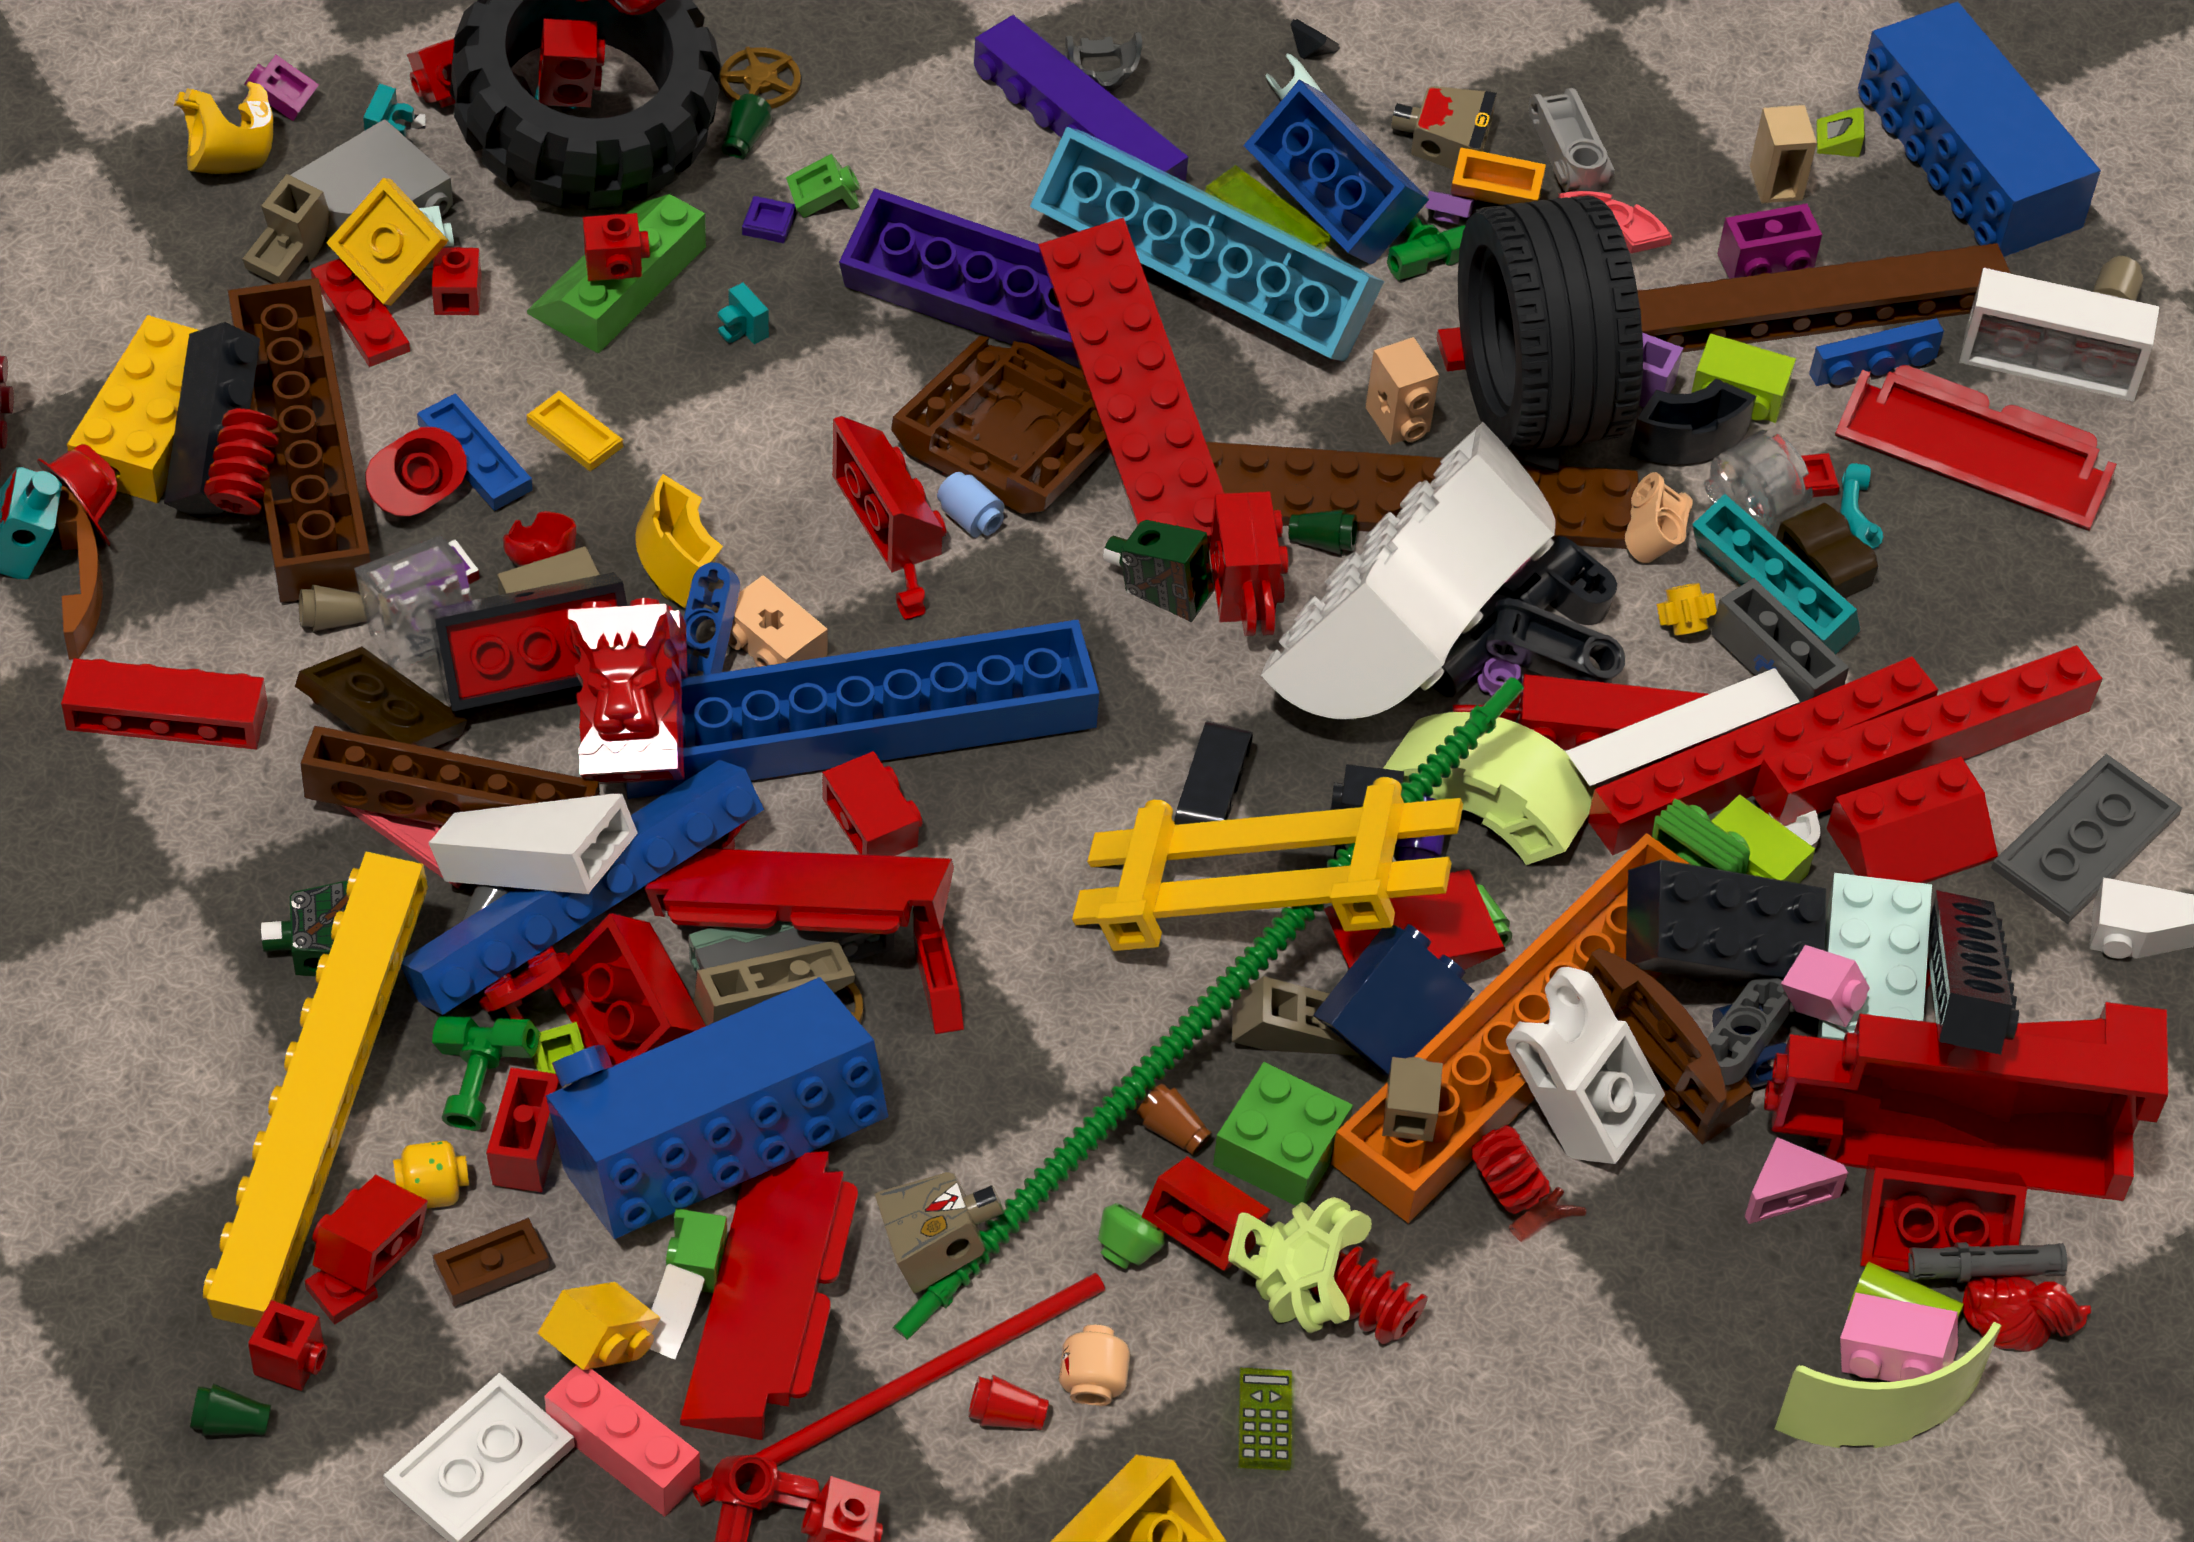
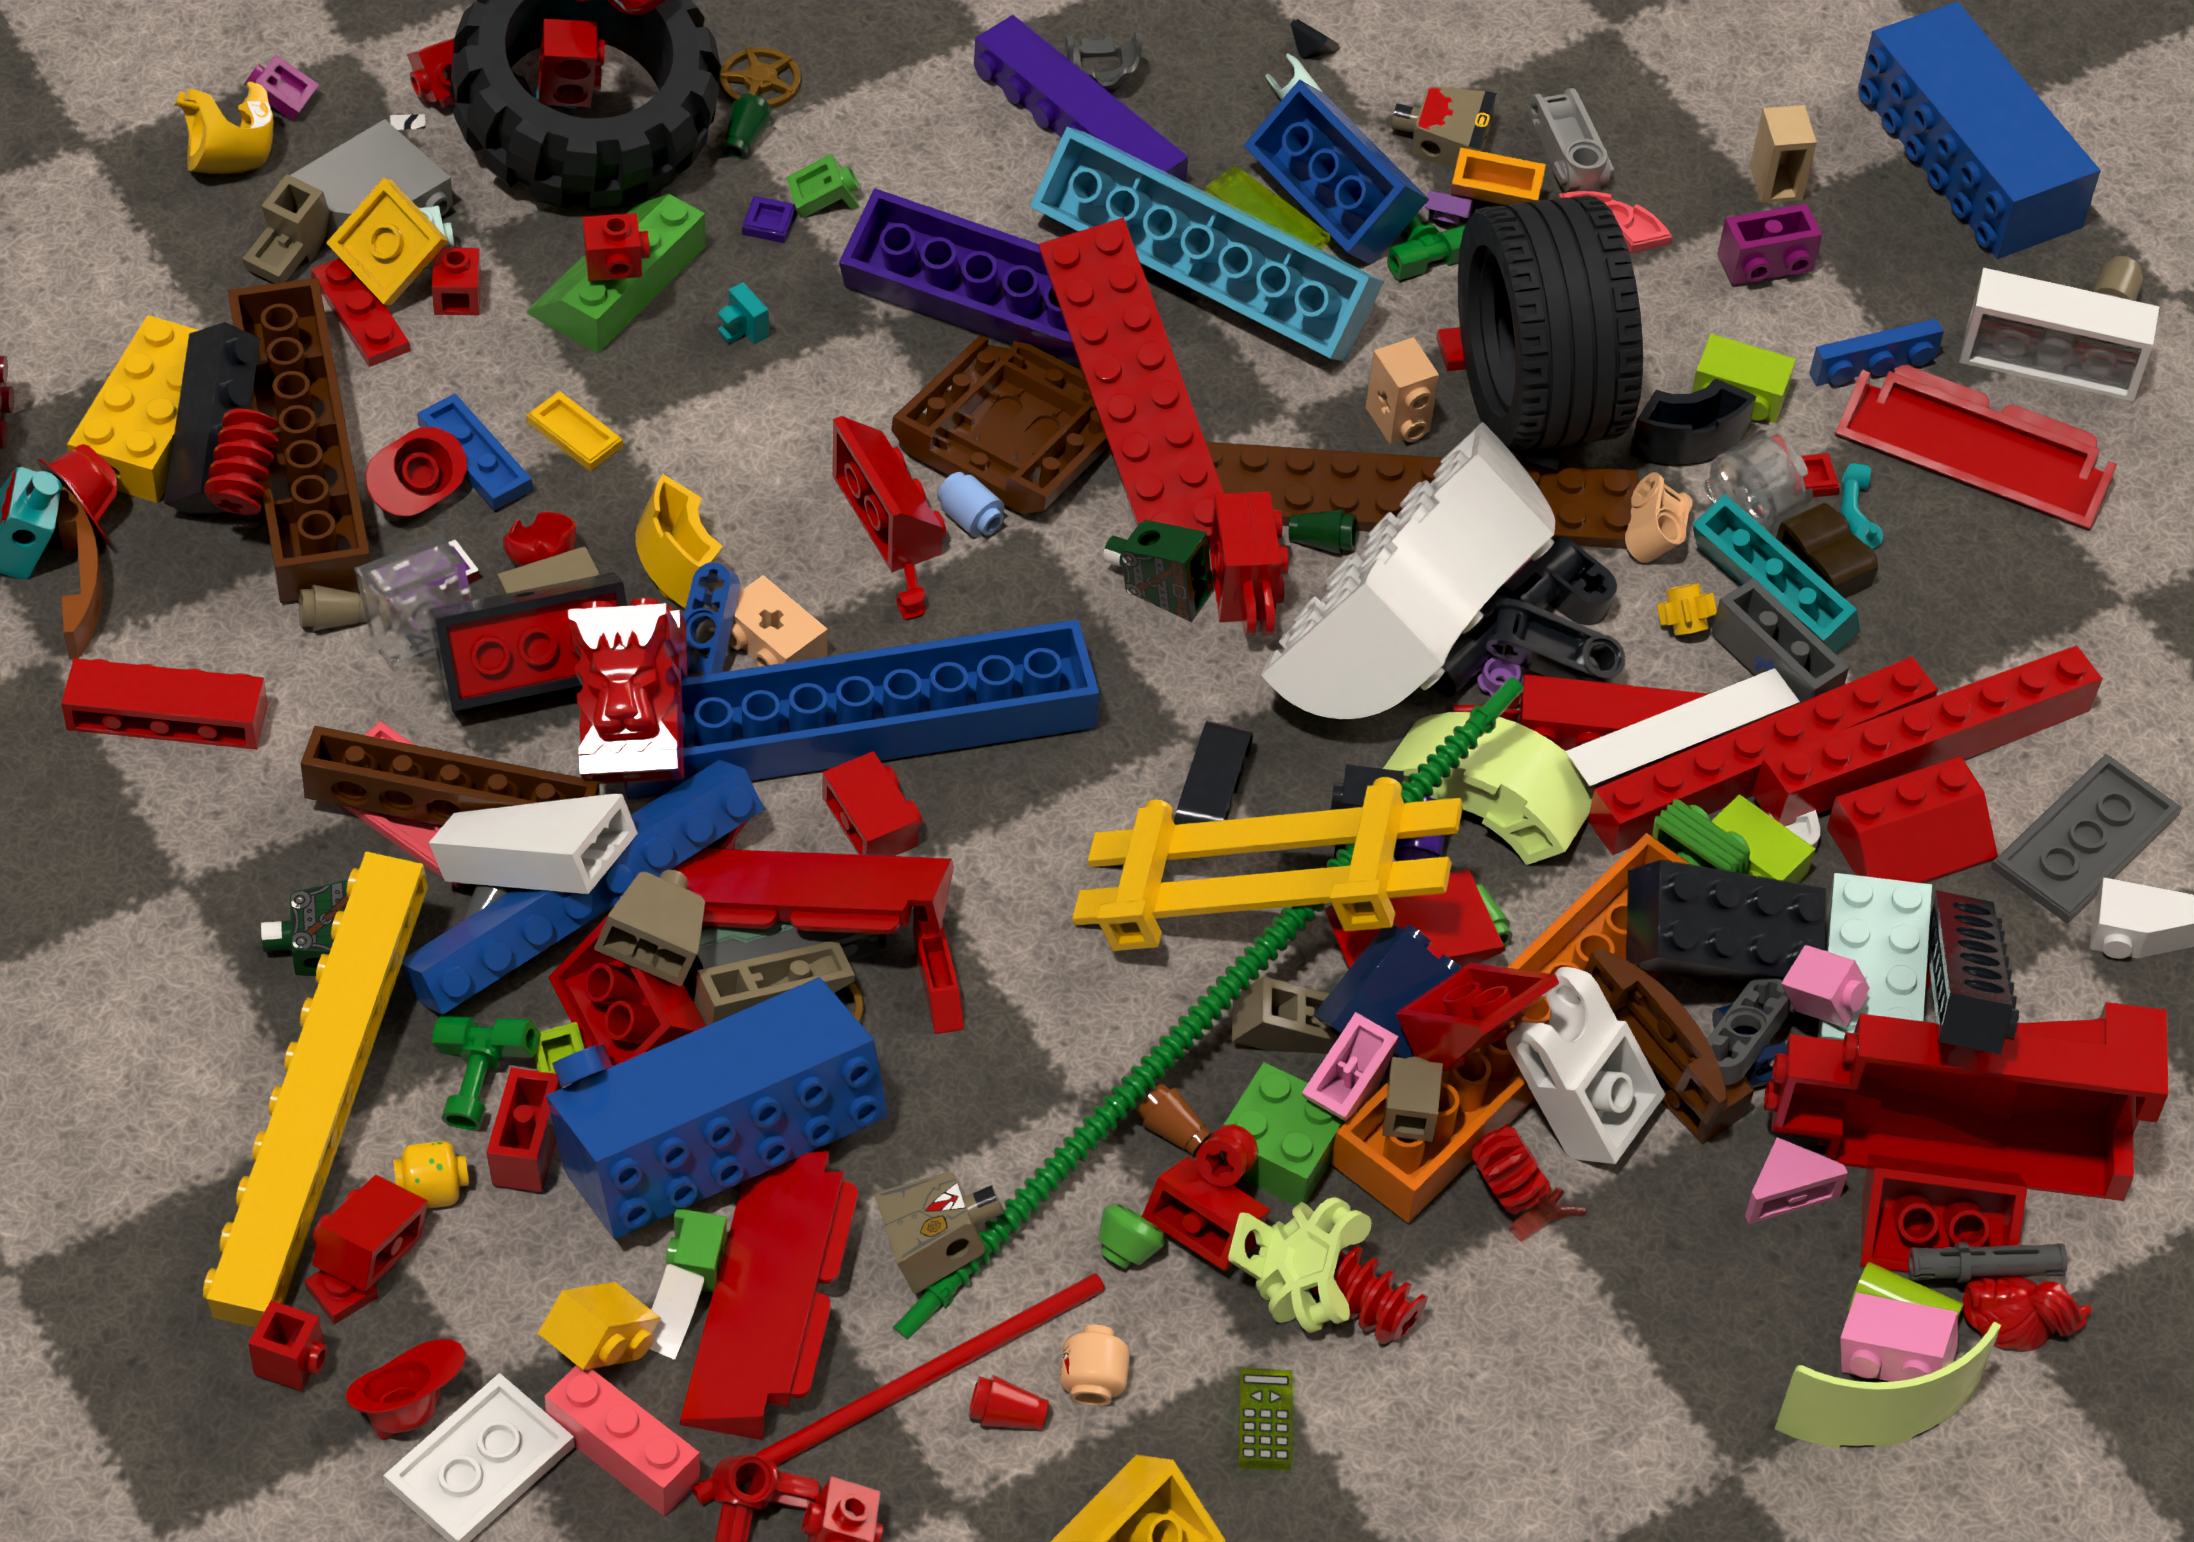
(228, 1413): dark green cone -> none
(379, 700): dark brown plate -> none
(385, 106): teal tile -> none
(406, 1388): none -> red piece
(491, 1261): reddish brown plate -> none
(541, 972): red plate -> none
(655, 926): none -> dark tan torso
(1239, 1152): none -> red wheel
(1352, 1068): none -> bright pink slope
(1470, 1011): none -> red slope
(1660, 366): medium lavender brick -> none
(1819, 298): reddish brown brick -> none
(1841, 133): lime slope -> none

